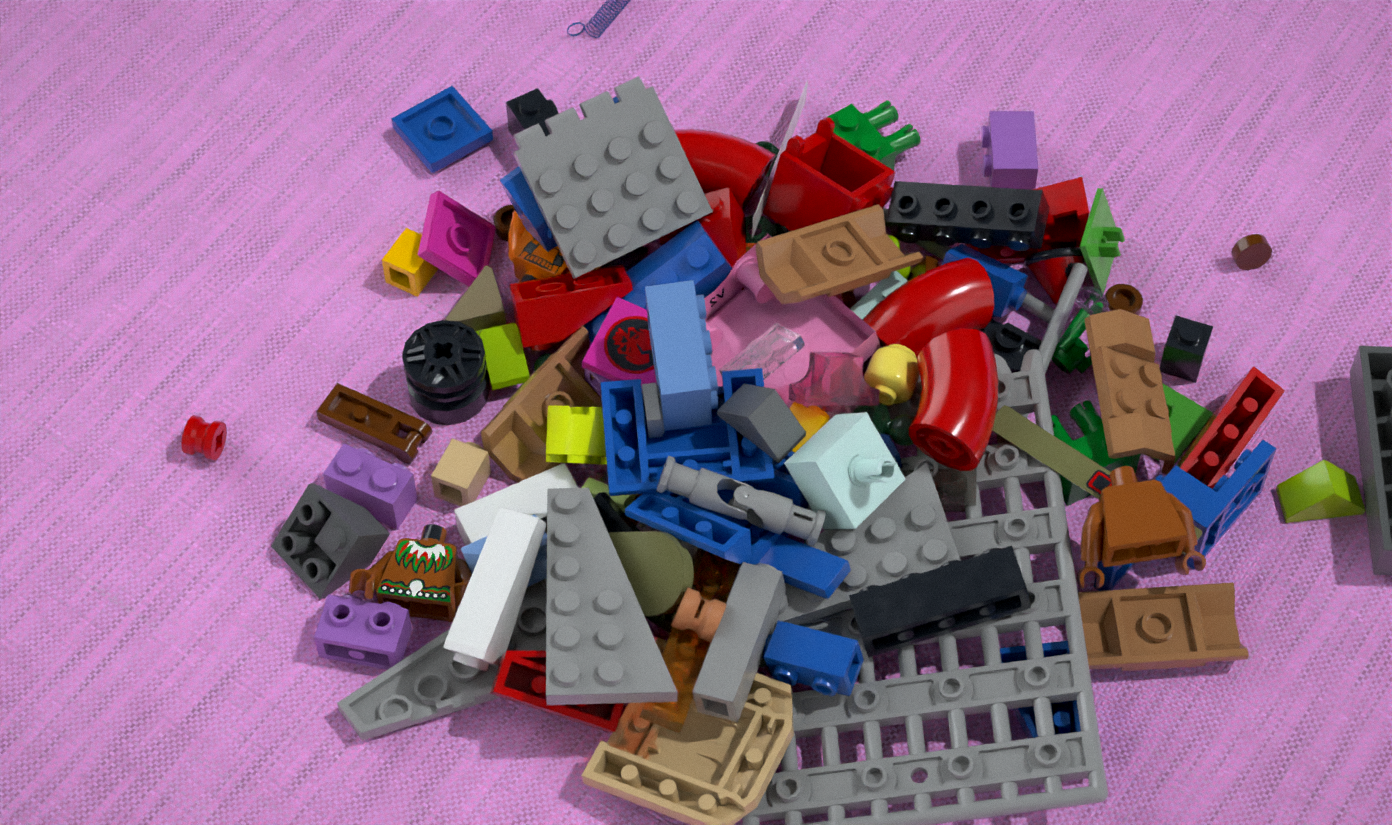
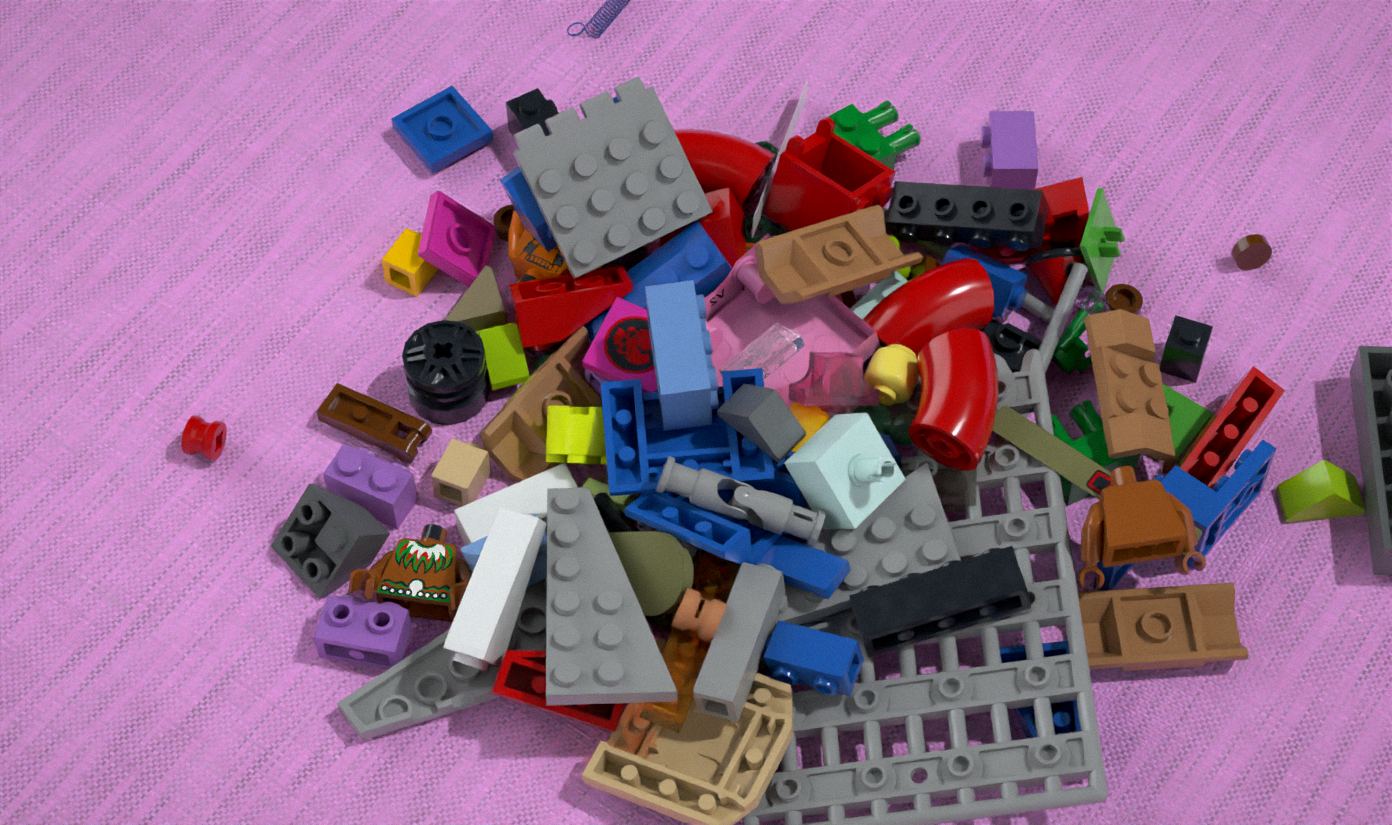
(653, 410): light grey tile -> none

